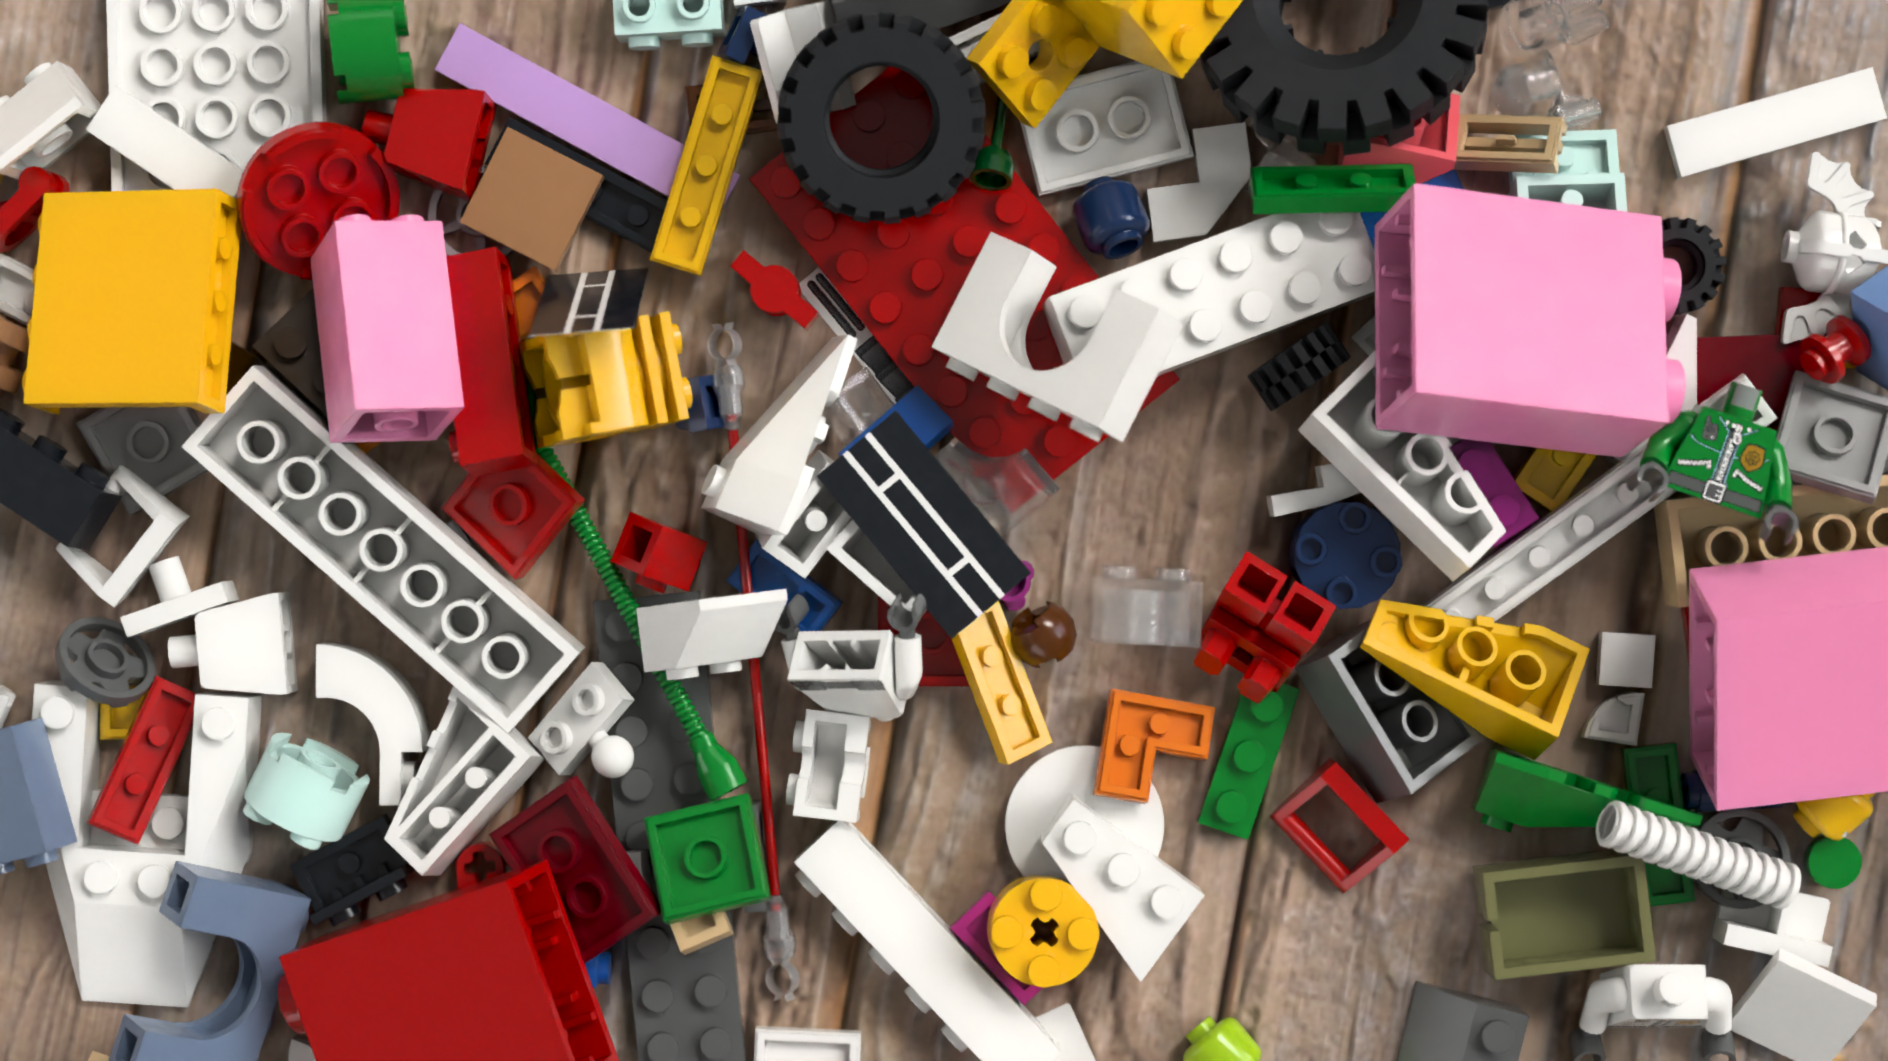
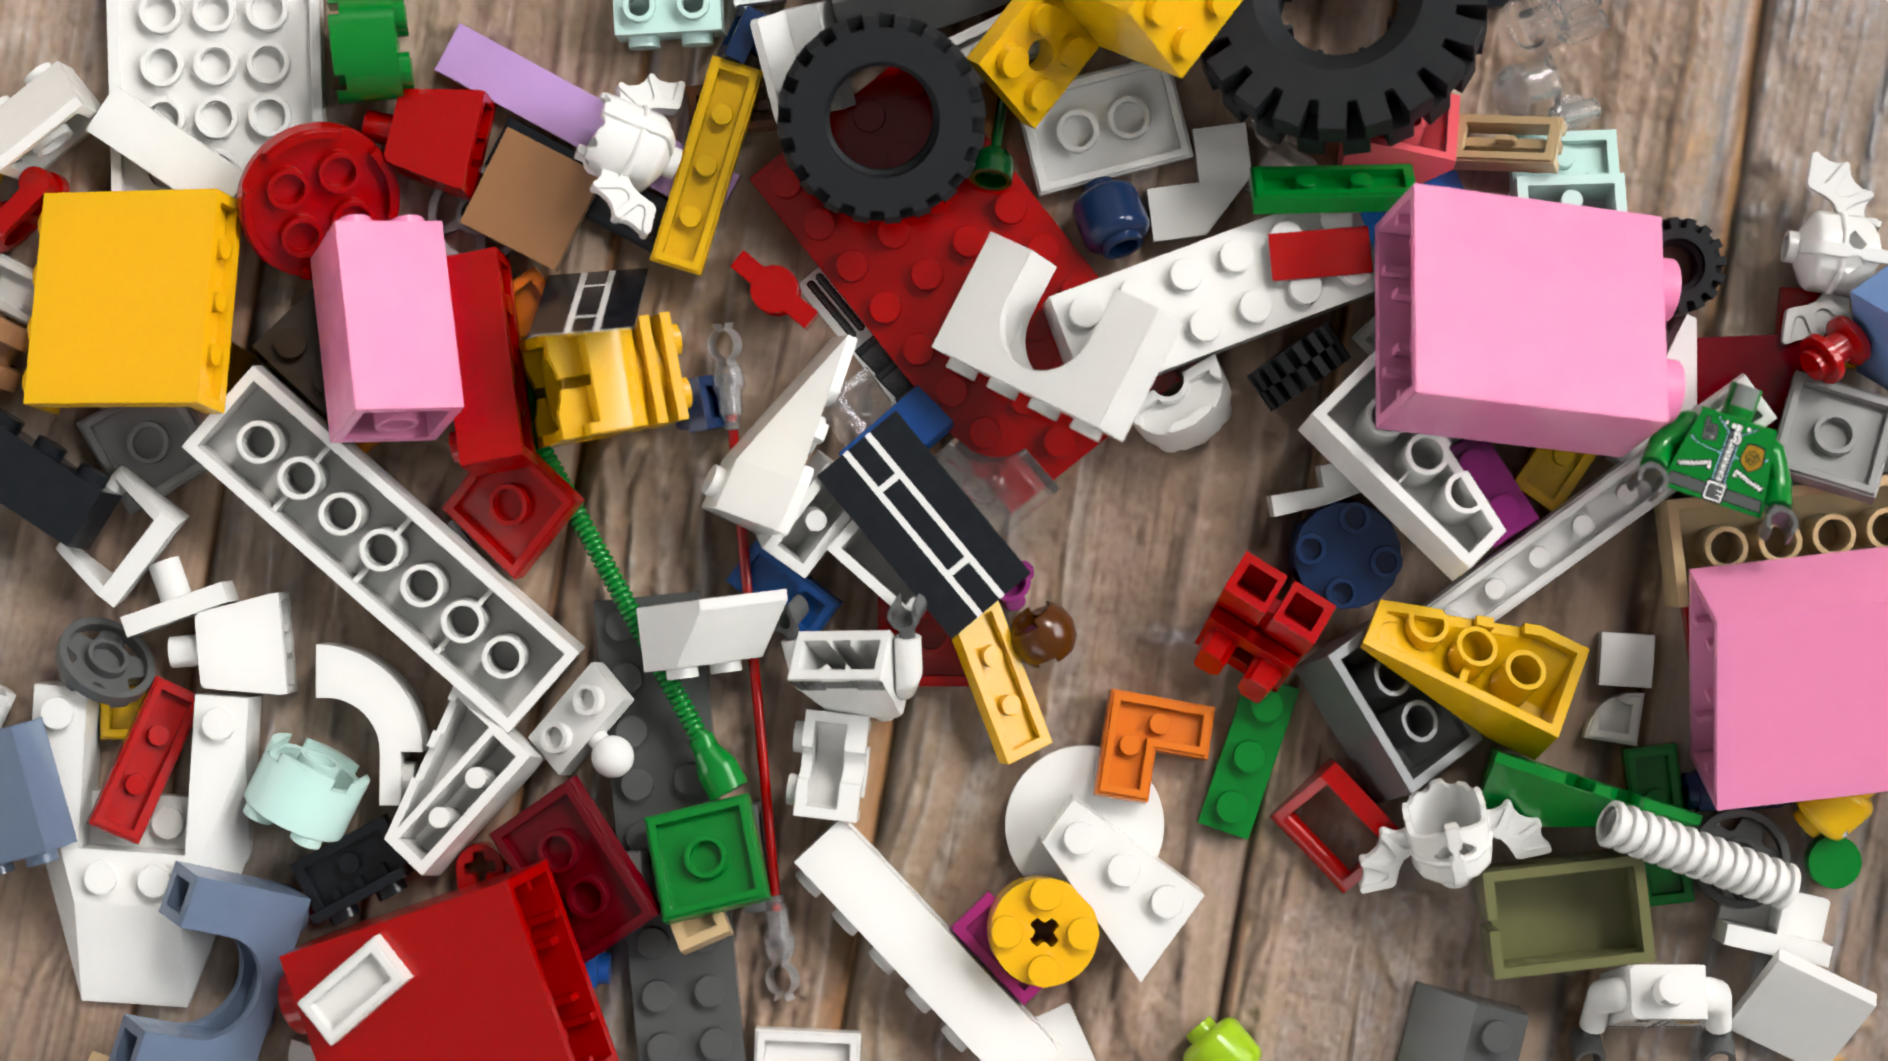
(355, 989): none -> white tile
(633, 148): none -> white helmet
(658, 553): red brick -> none
(1145, 609): clear brick -> none
(1189, 415): none -> white cylinder
(1320, 253): none -> red sticker
(1449, 837): none -> white helmet
(1775, 122): white tile -> none

